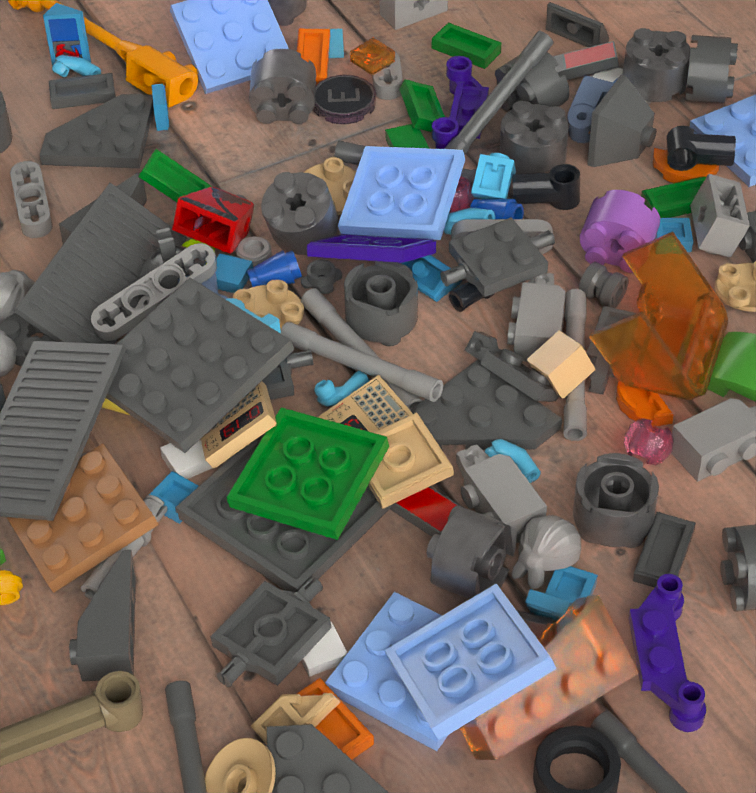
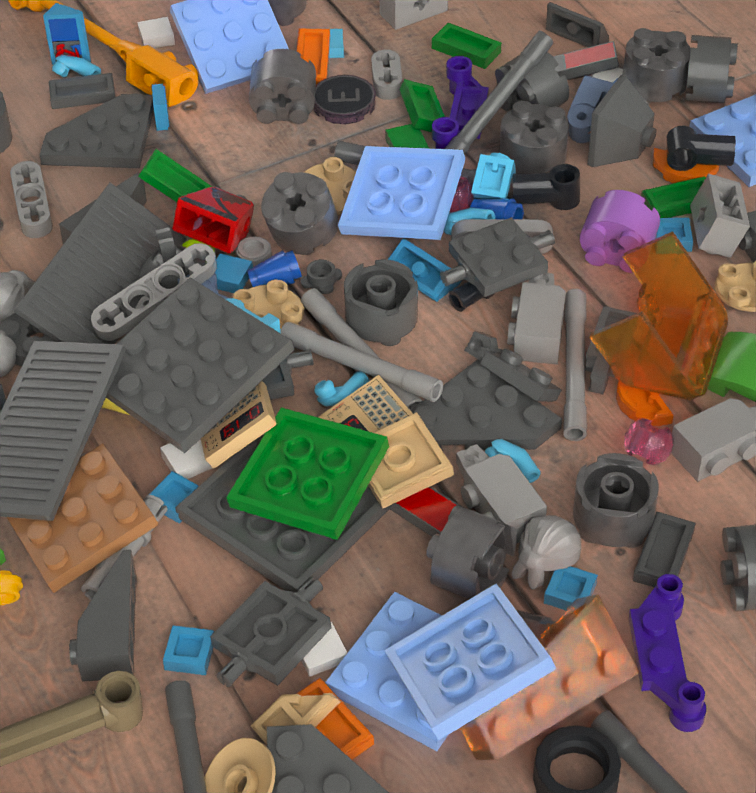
(156, 32): none -> white tile
(188, 650): none -> dark azure tile
(371, 248): dark purple tile -> none
(372, 56): clear orange plate -> none
(546, 605): dark azure tile -> none
(562, 363): tan panel -> none
(604, 285): dark grey wheel -> none

